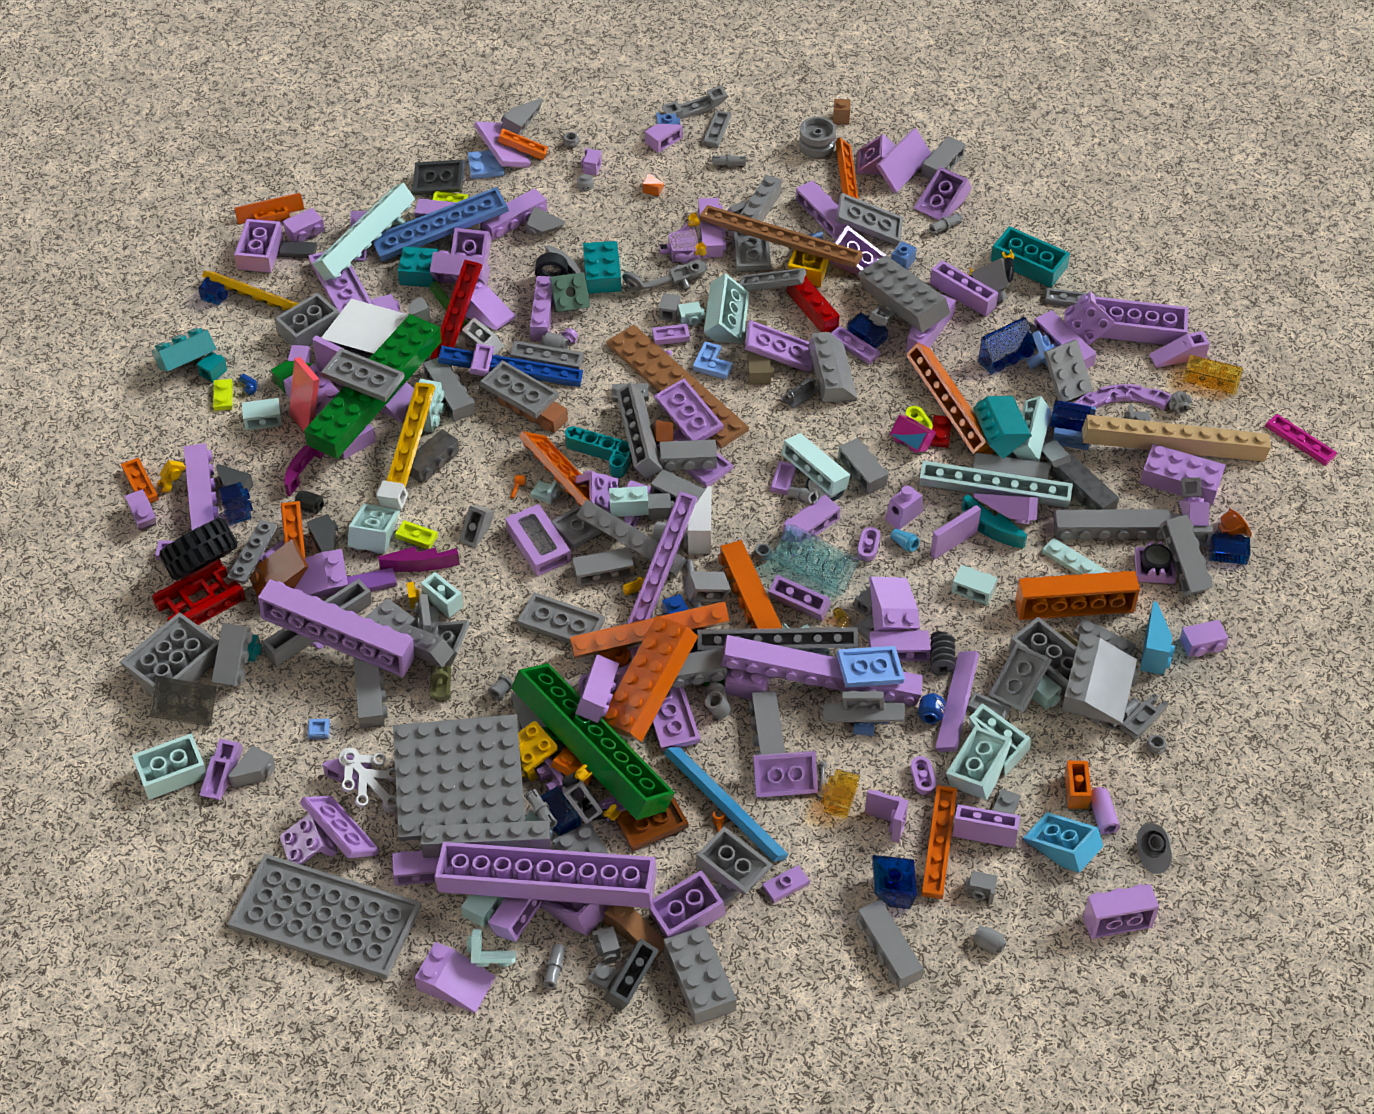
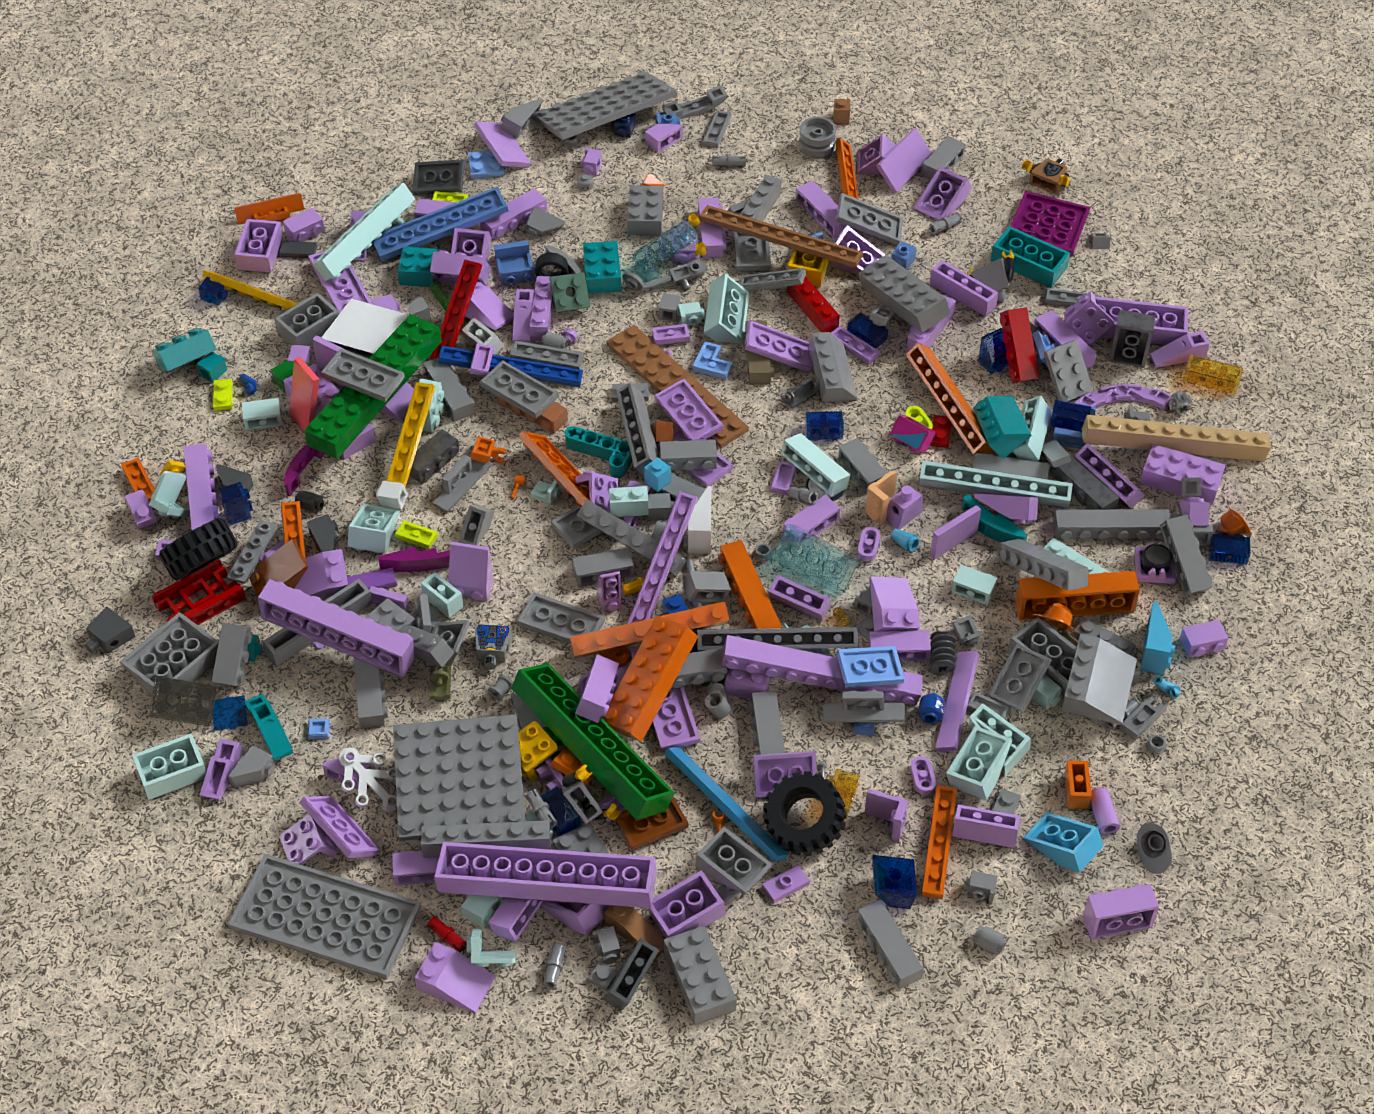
(108, 631): none -> dark grey torso
(166, 494): none -> light aqua bracket
(229, 713): none -> clear blue piece
(269, 727): none -> teal slope
(379, 595): none -> lavender plate
(413, 594): yellow plate -> none
(447, 934): none -> red pin
(460, 481): none -> light grey bracket
(470, 570): none -> lavender slope
(485, 449): none -> orange plate
(493, 643): none -> torso
(514, 262): none -> medium blue panel
(522, 144): orange plate -> none
(522, 315): none -> lavender slope
(538, 540): lavender piece -> none
(604, 105): none -> light grey plate
(609, 591): none -> lavender slope
(625, 125): none -> dark blue brick
(645, 210): none -> light grey brick
(657, 474): none -> medium azure brick
(662, 248): none -> clear light blue beam
(790, 792): none -> black tyre
(824, 425): none -> clear blue brick
(878, 497): none -> light nougat bracket
(966, 630): none -> light grey bracket
(1019, 345): none -> red brick
(1044, 564): none -> light grey brick
(1048, 175): none -> torso
(1051, 220): none -> magenta plate
(1058, 617): none -> orange piece
(1100, 240): none -> light grey slope
(1109, 475): none -> lavender brick
(1132, 338): none -> flat silver brick
(1167, 687): none -> medium azure arm
(1301, 439): dark pink tile -> none

